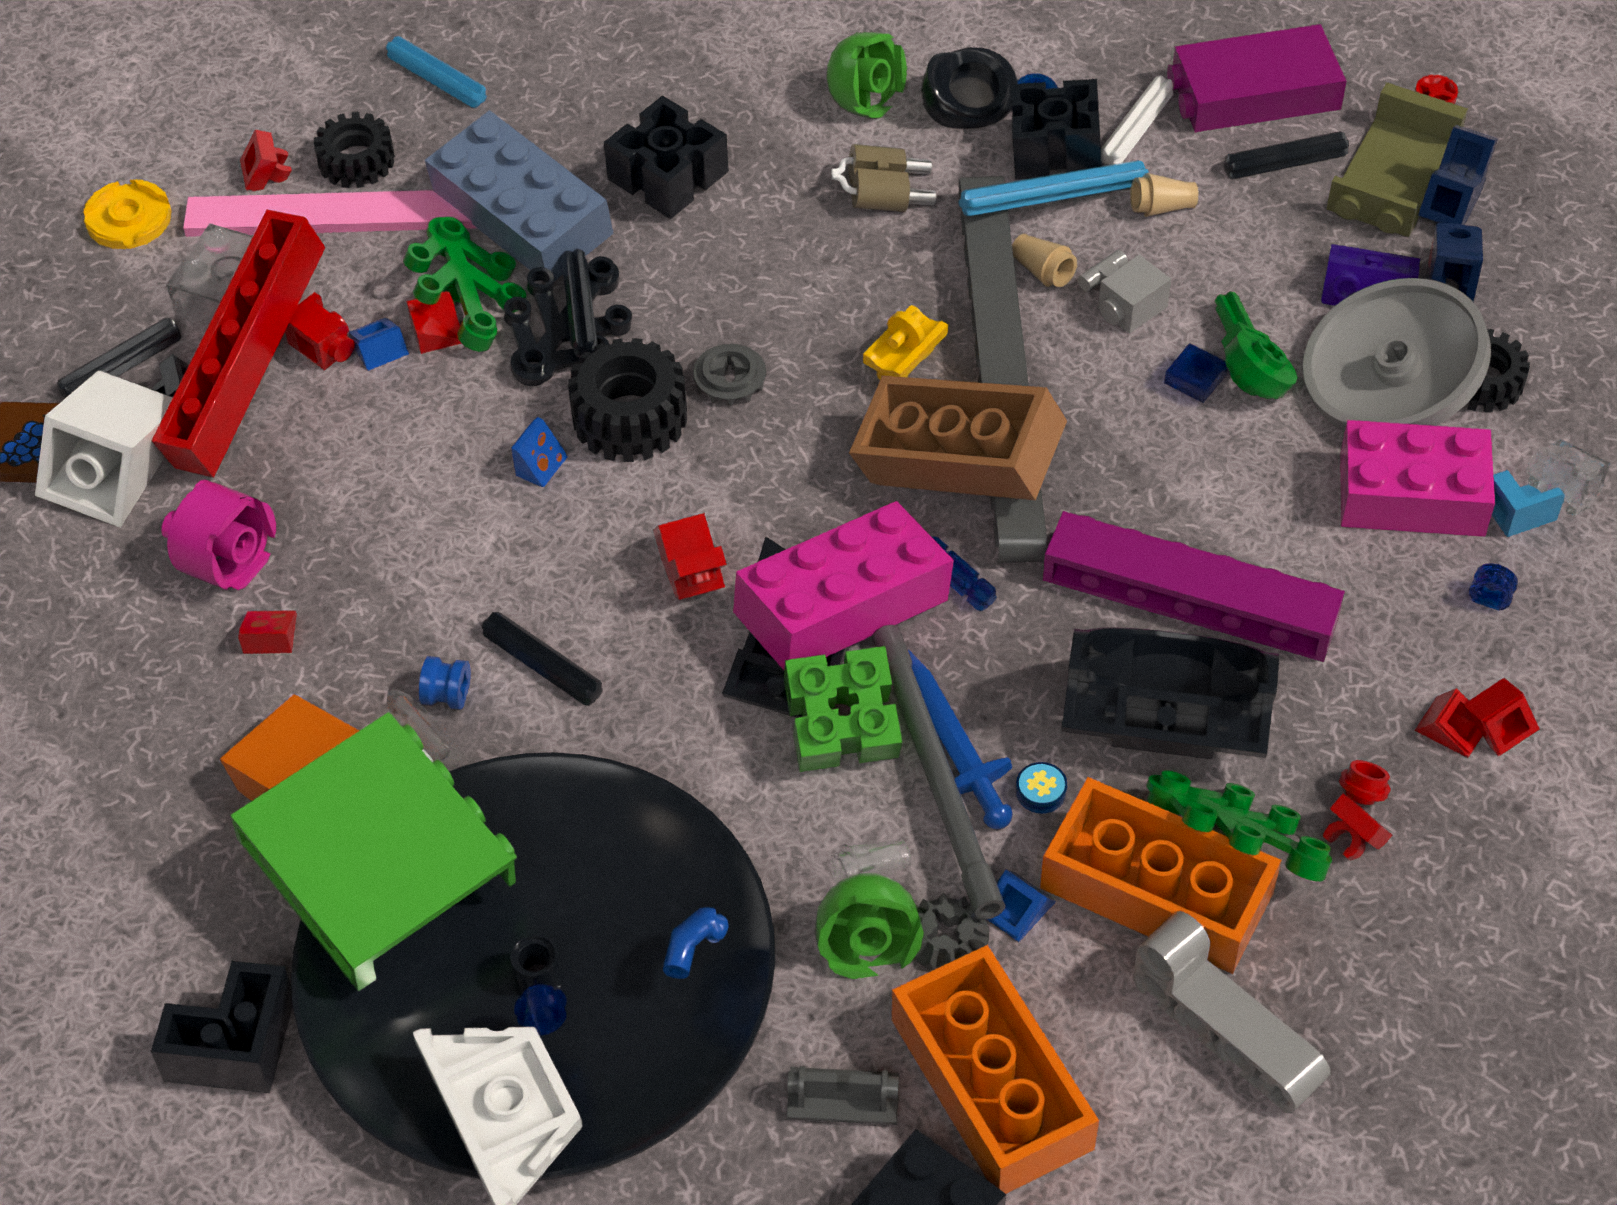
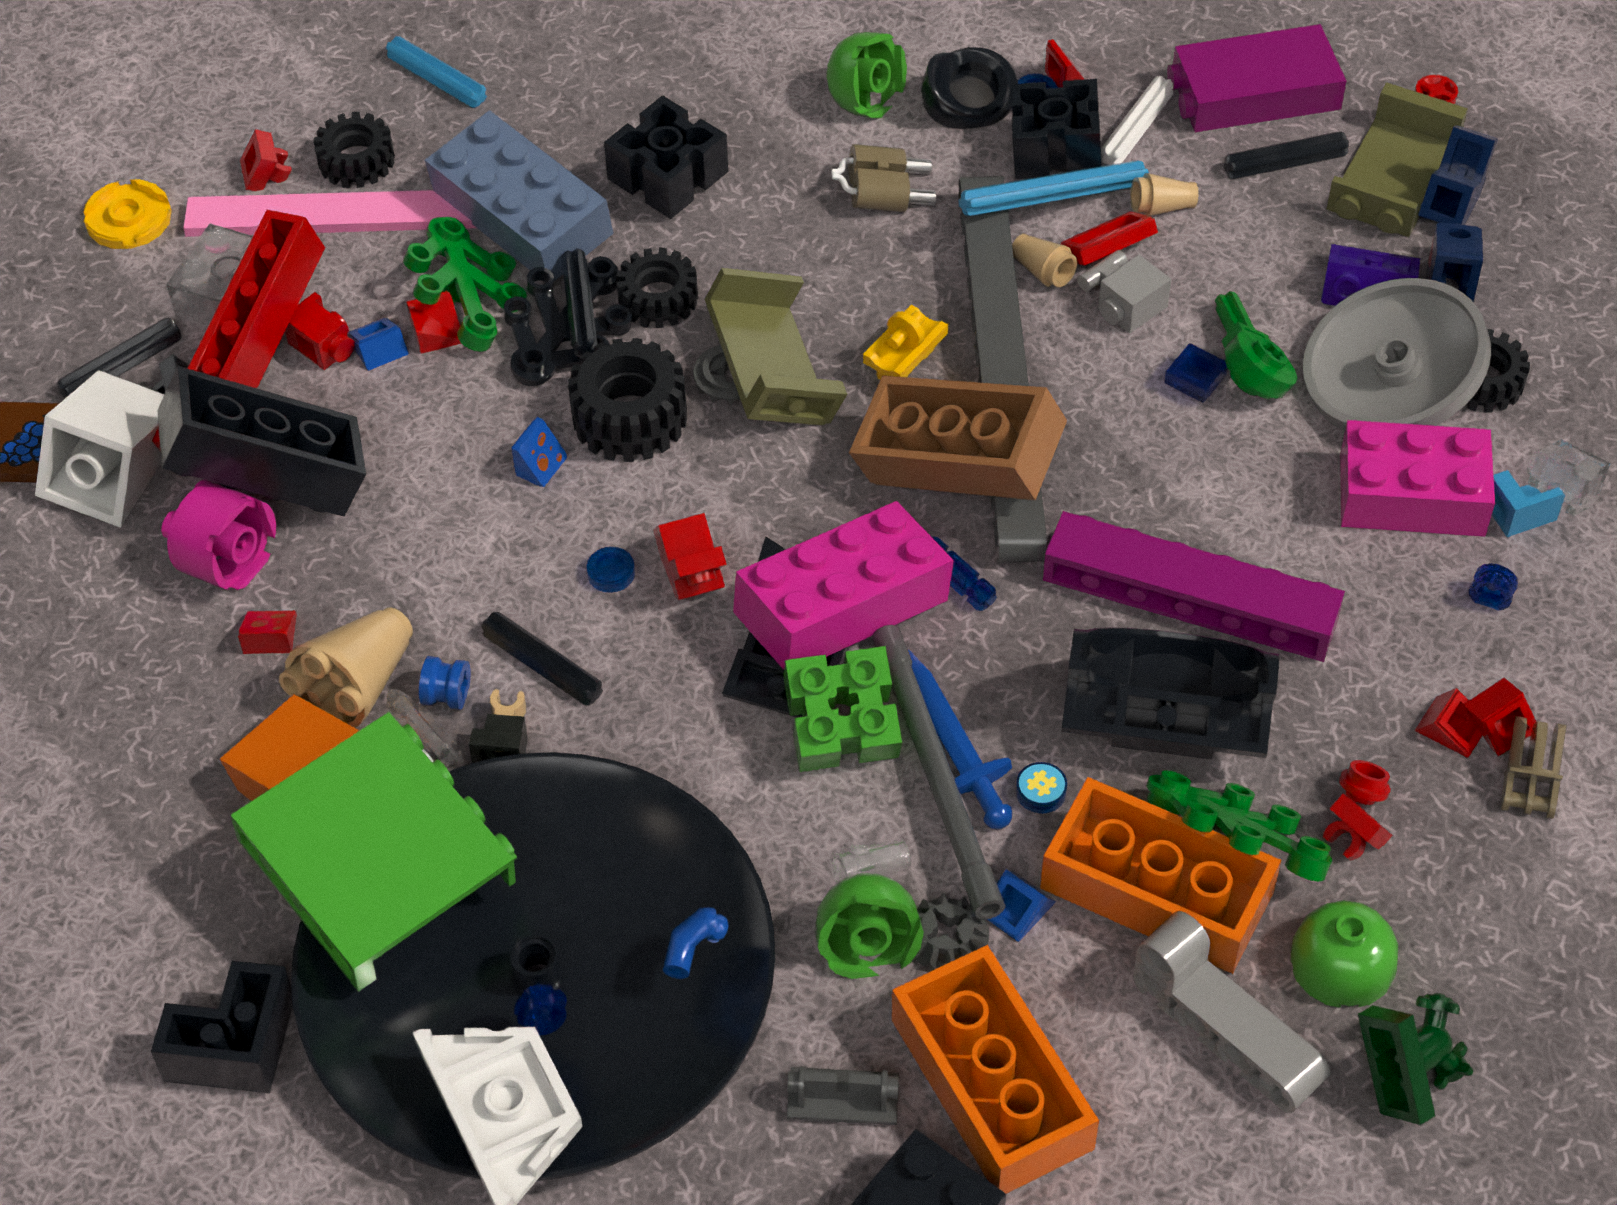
(260, 442): none -> black brick
(348, 665): none -> tan cone
(503, 731): none -> pearl dark grey piece
(610, 569): none -> clear blue tile
(652, 269): none -> black tyre
(767, 349): none -> olive panel
(1059, 66): none -> red slope
(1110, 237): none -> red tile
(1344, 954): none -> bright green cylinder
(1403, 1055): none -> dark green piece
(1533, 770): none -> dark tan arm

